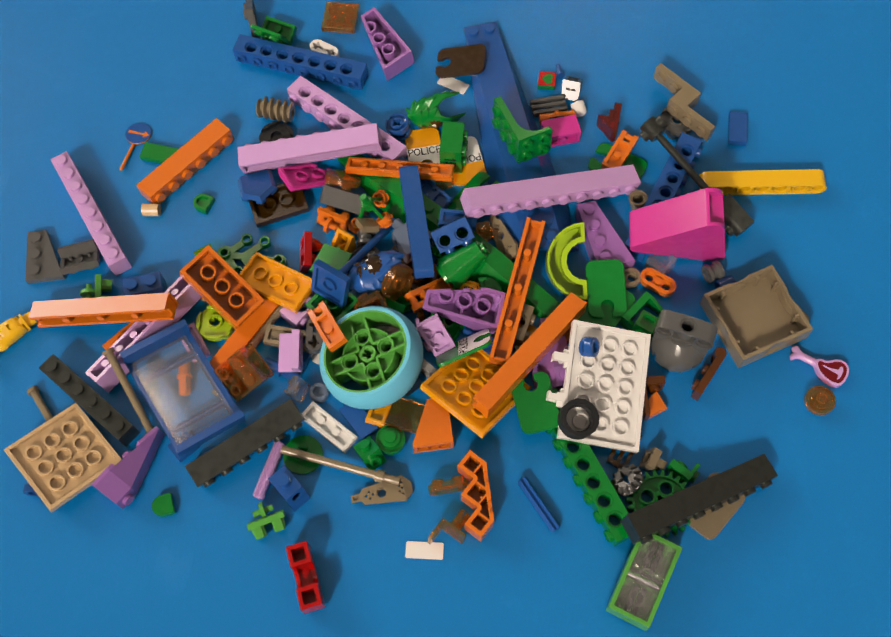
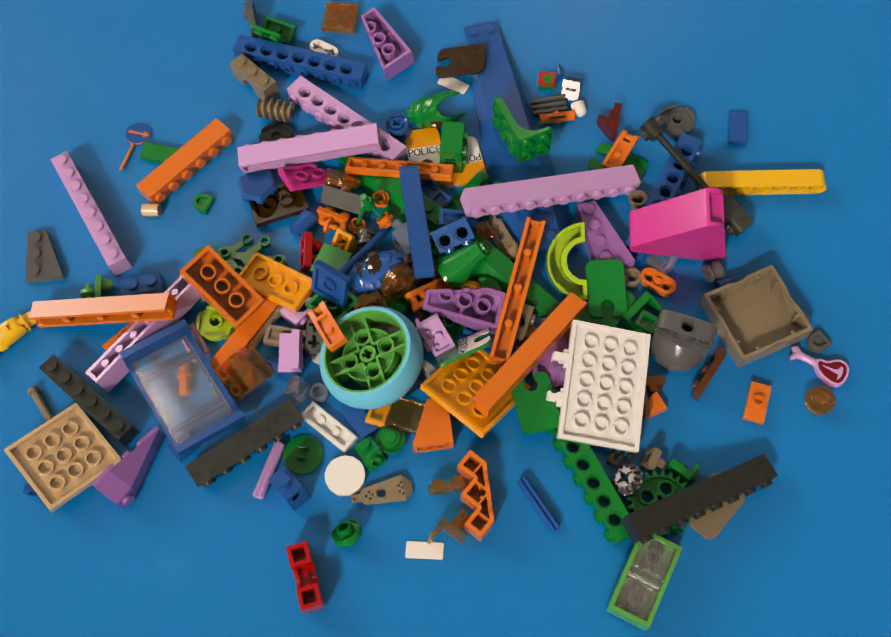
(79, 257): dark grey bracket -> none
(109, 353): dark tan bar -> none
(164, 505): green tile -> none
(248, 72): none -> dark tan arch
(276, 518): bright green hips -> none
(304, 222): none -> blue brick
(345, 476): none -> white tile
(347, 533): none -> green plate
(367, 225): dark tan tile -> none
(378, 476): dark tan bar -> none
(565, 130): dark pink panel -> none
(589, 347): blue tile -> none
(589, 408): black tyre -> none
(683, 101): dark tan bracket -> none
(756, 402): none -> orange plate
(818, 342): none -> dark grey tile

